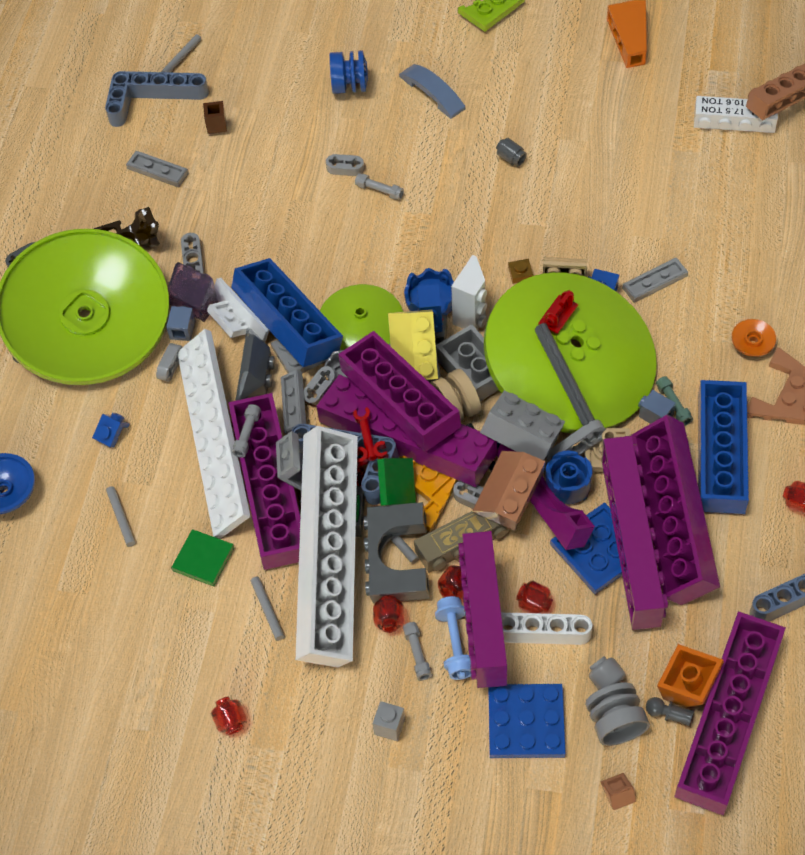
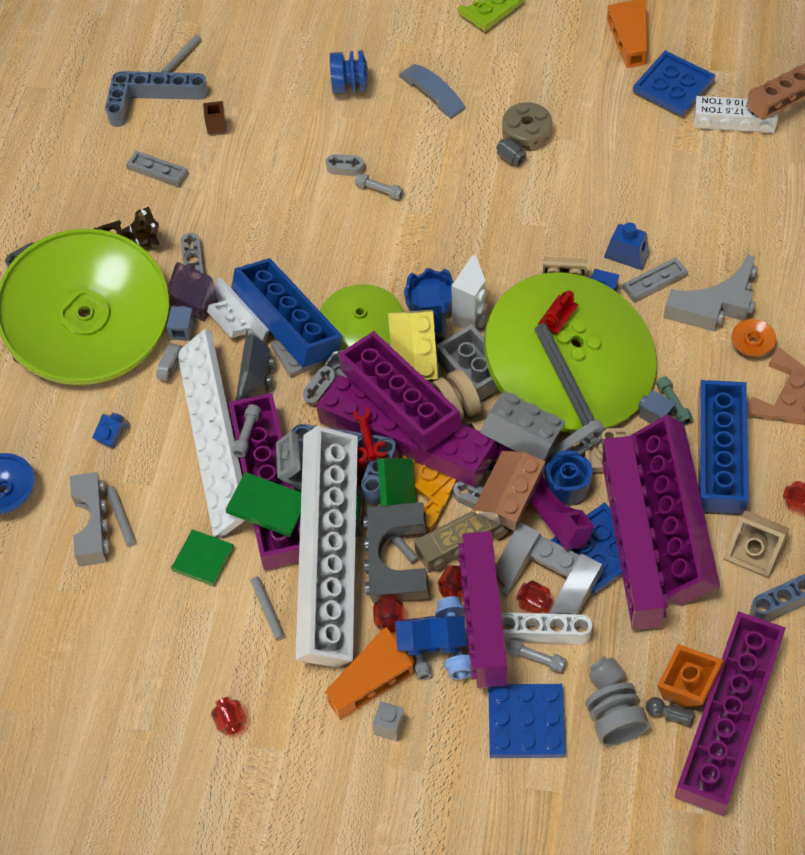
(90, 543): none -> light grey arch
(266, 504): none -> green tile
(293, 400): light grey tile -> none
(370, 675): none -> orange slope
(430, 634): none -> blue brick
(519, 270): pearl gold plate -> none
(527, 134): none -> dark tan plate
(556, 663): none -> light grey bar
(580, 570): none -> light grey wedge
(618, 791): nougat slope -> none
(628, 246): none -> blue torso
(673, 83): none -> blue plate
(708, 306): none -> light grey arch
(756, 543): none -> tan slope

